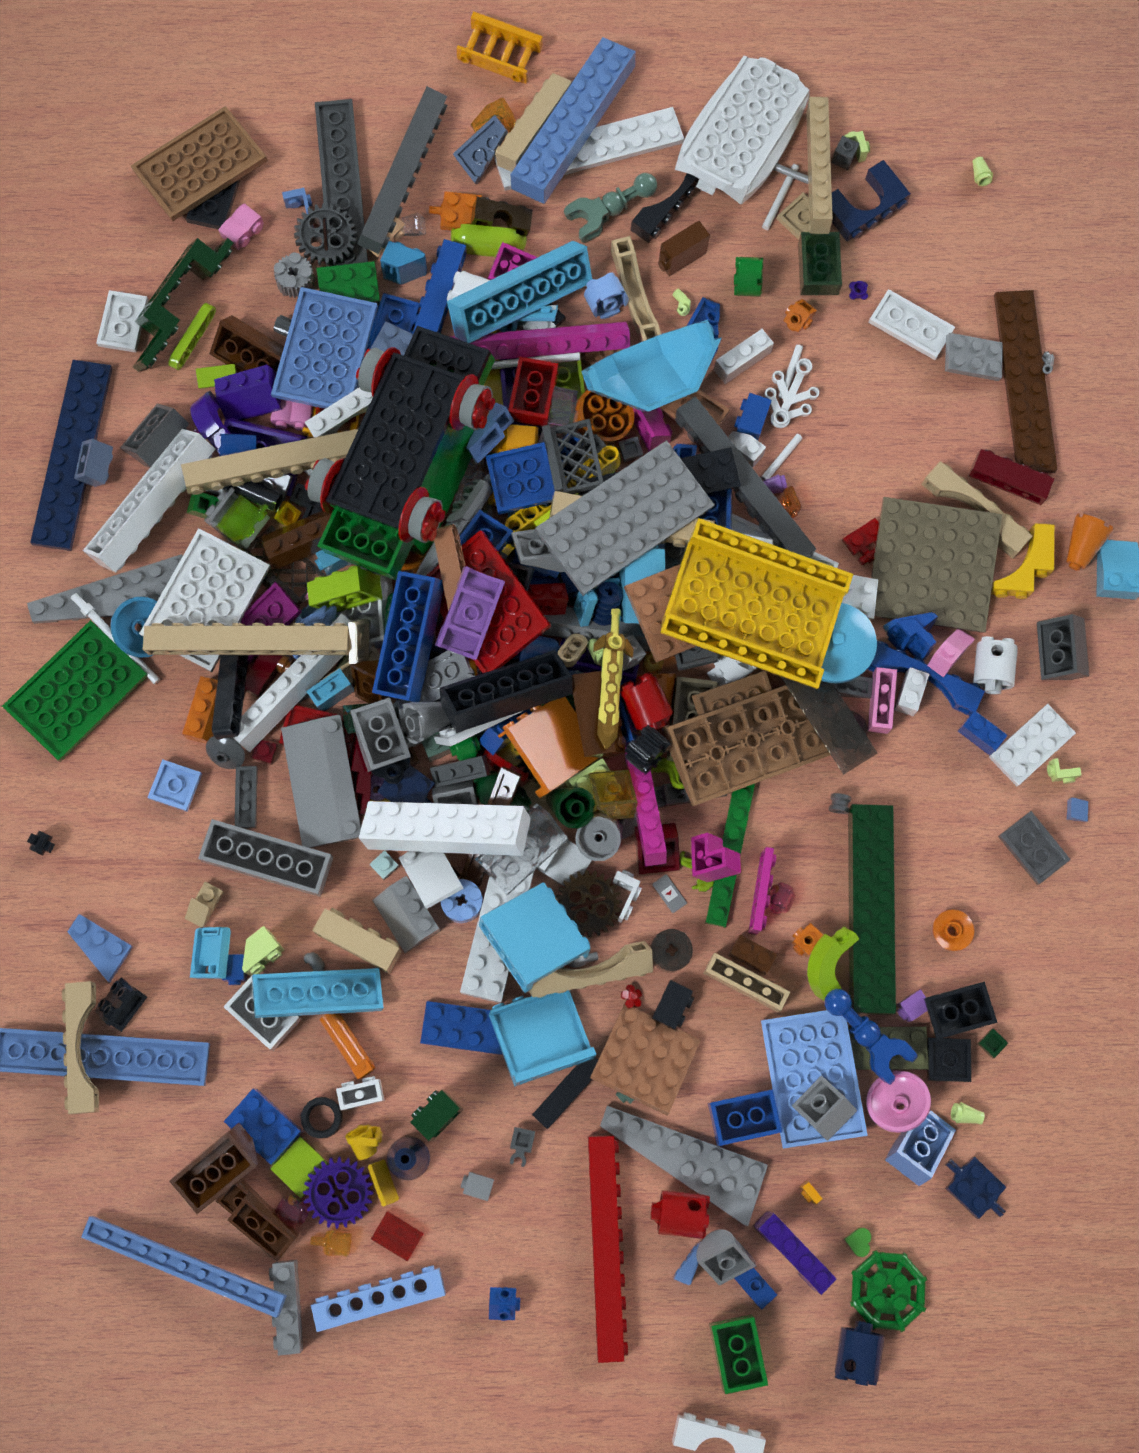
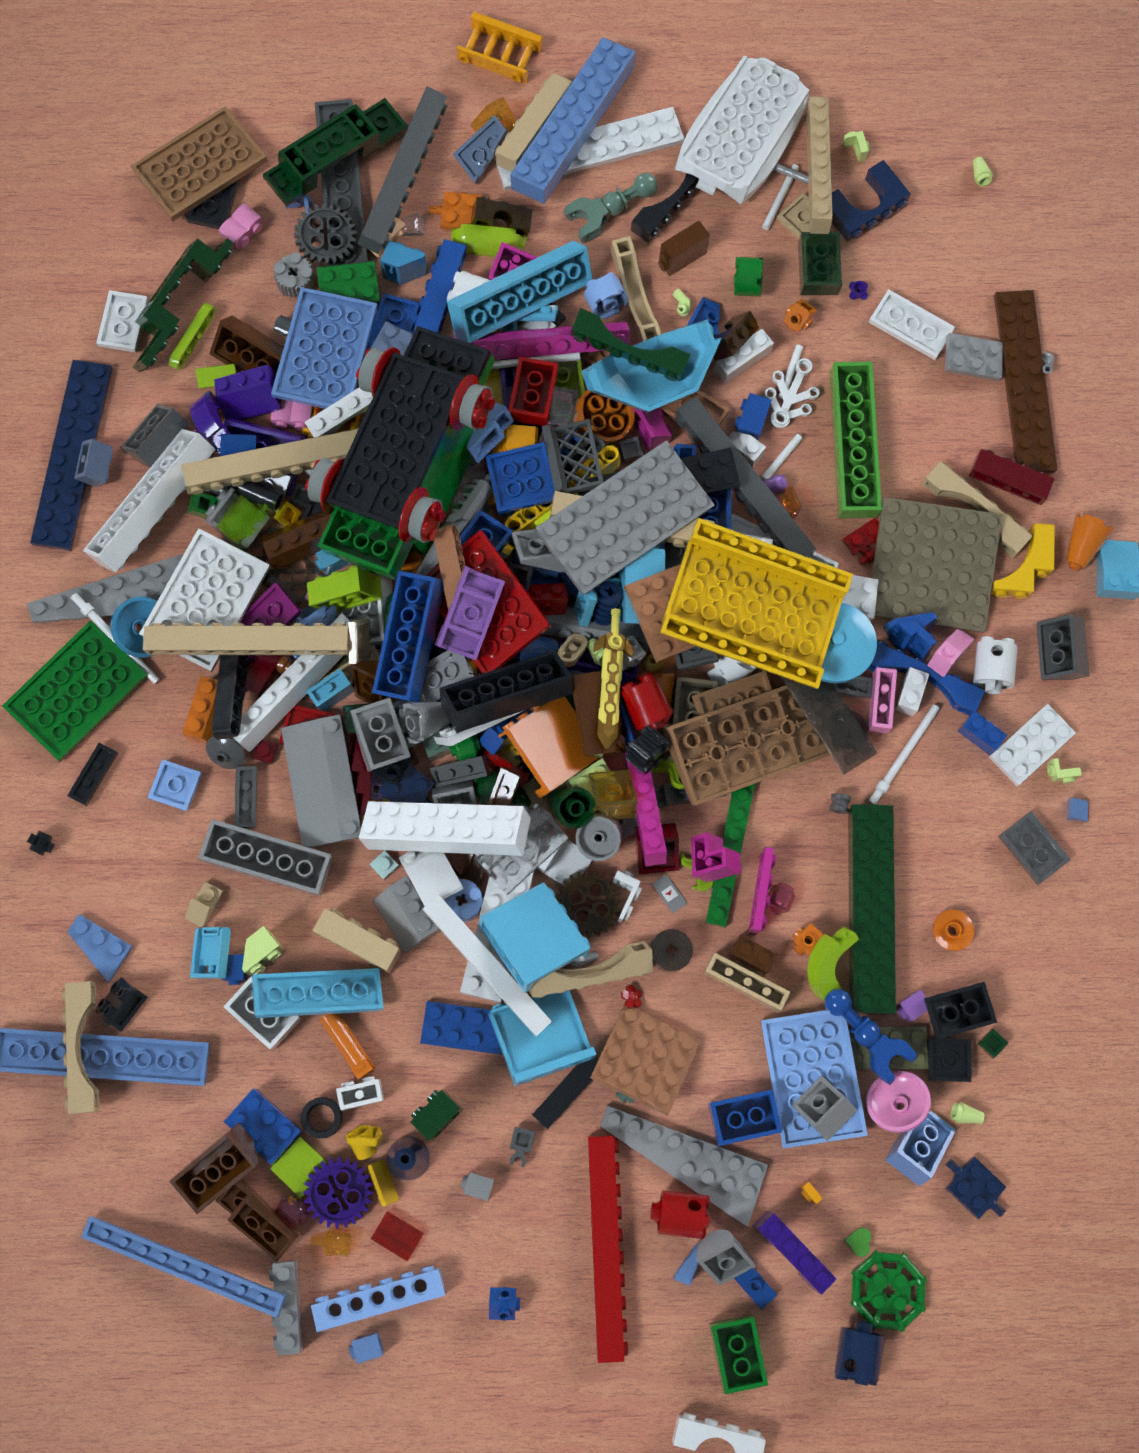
(92, 774): none -> black plate
(314, 961): light grey arm -> none
(330, 143): none -> dark green bracket
(366, 1347): none -> medium blue brick
(486, 965): none -> white tile
(668, 361): none -> dark green arch
(672, 1005): black brick -> none
(737, 333): none -> dark brown arch
(845, 153): dark grey brick -> none
(855, 440): none -> bright green brick
(883, 785): none -> white bar

